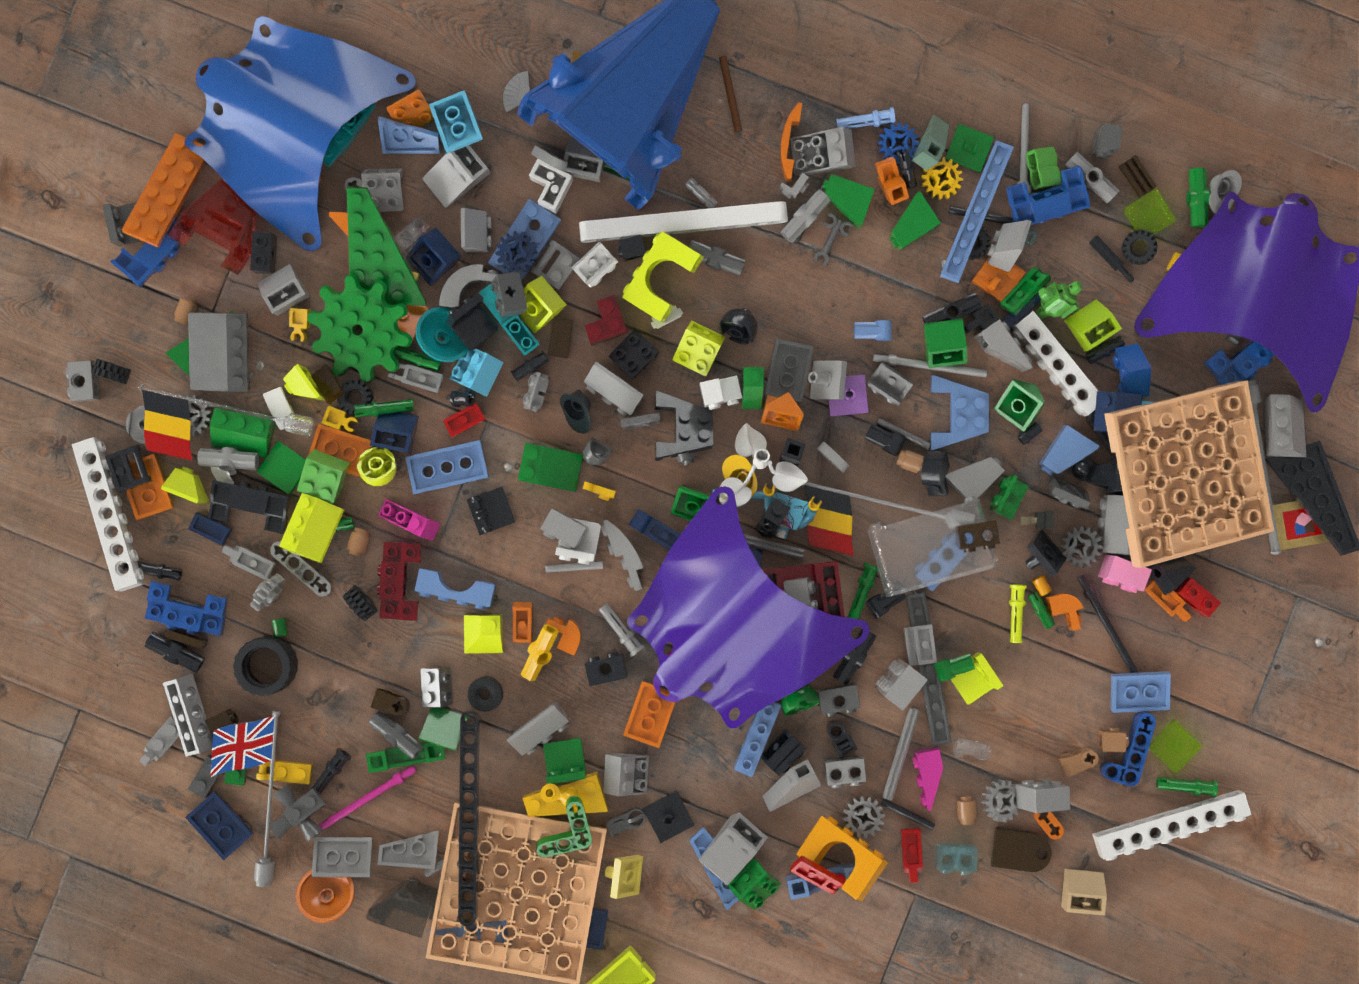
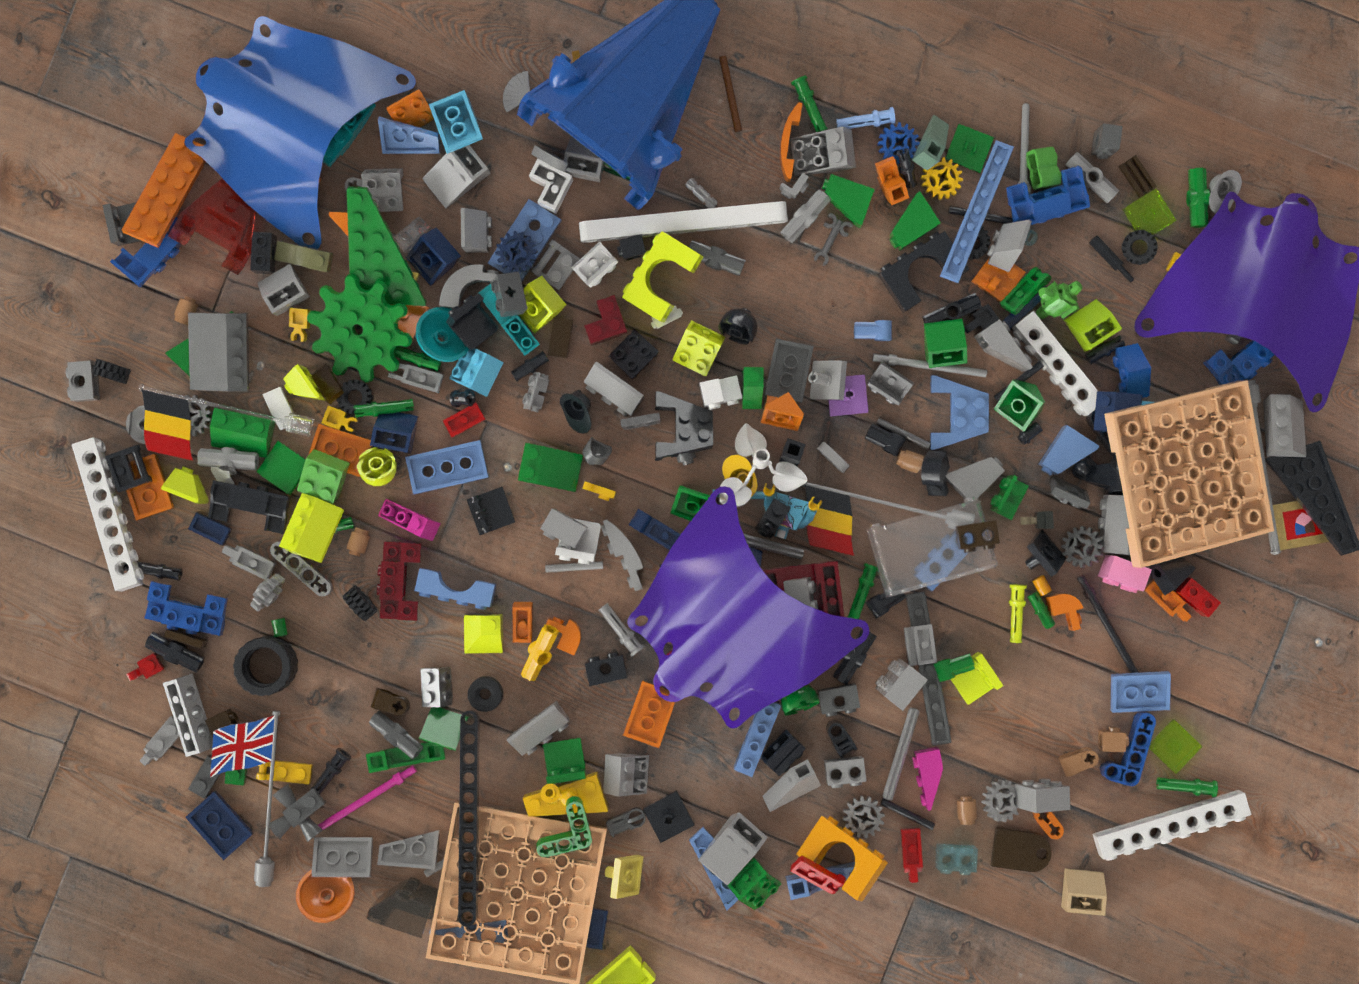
(147, 666): none -> red plate
(303, 256): none -> olive slope
(806, 96): none -> green pin
(896, 275): none -> black arch
(970, 747): clear leg -> none
(1023, 377): none -> black bar

